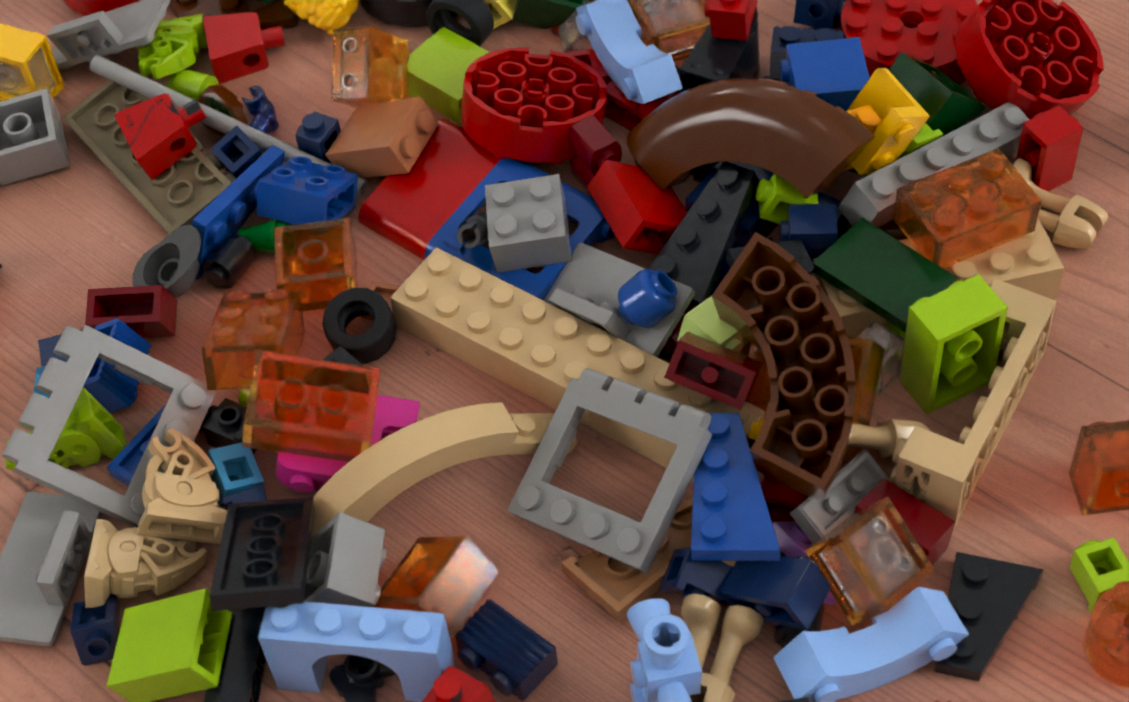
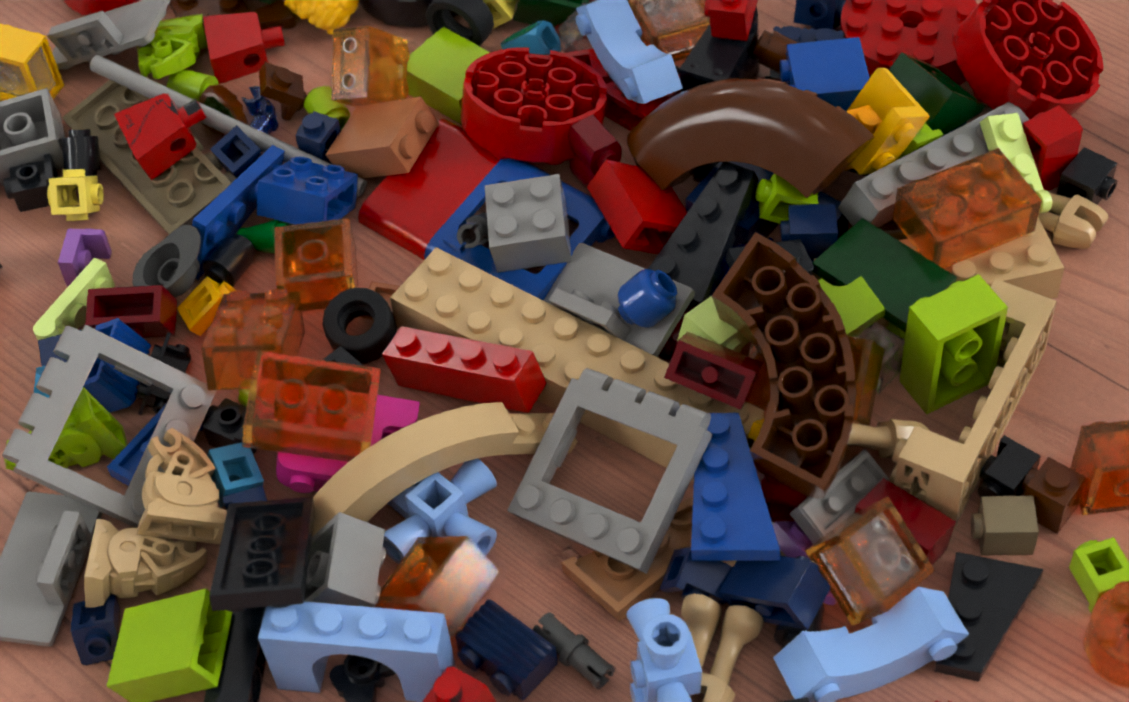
(30, 183): none -> black brick
(63, 197): none -> light yellow brick
(72, 303): none -> yellowish green plate
(79, 250): none -> medium lavender bracket
(81, 151): none -> black brick
(174, 356): none -> black hinge
(202, 304): none -> yellow bracket
(284, 87): none -> reddish brown bracket
(320, 101): none -> lime brick
(440, 510): none -> light blue brick
(465, 368): none -> red brick
(539, 37): none -> dark azure rock
(574, 650): none -> dark grey pin
(771, 49): none -> reddish brown brick
(855, 305): none -> lime brick
(1005, 525): none -> dark tan brick
(1007, 470): none -> black brick
(1009, 136): none -> yellowish green plate
(1055, 493): none -> reddish brown brick
(1088, 176): none -> black brick

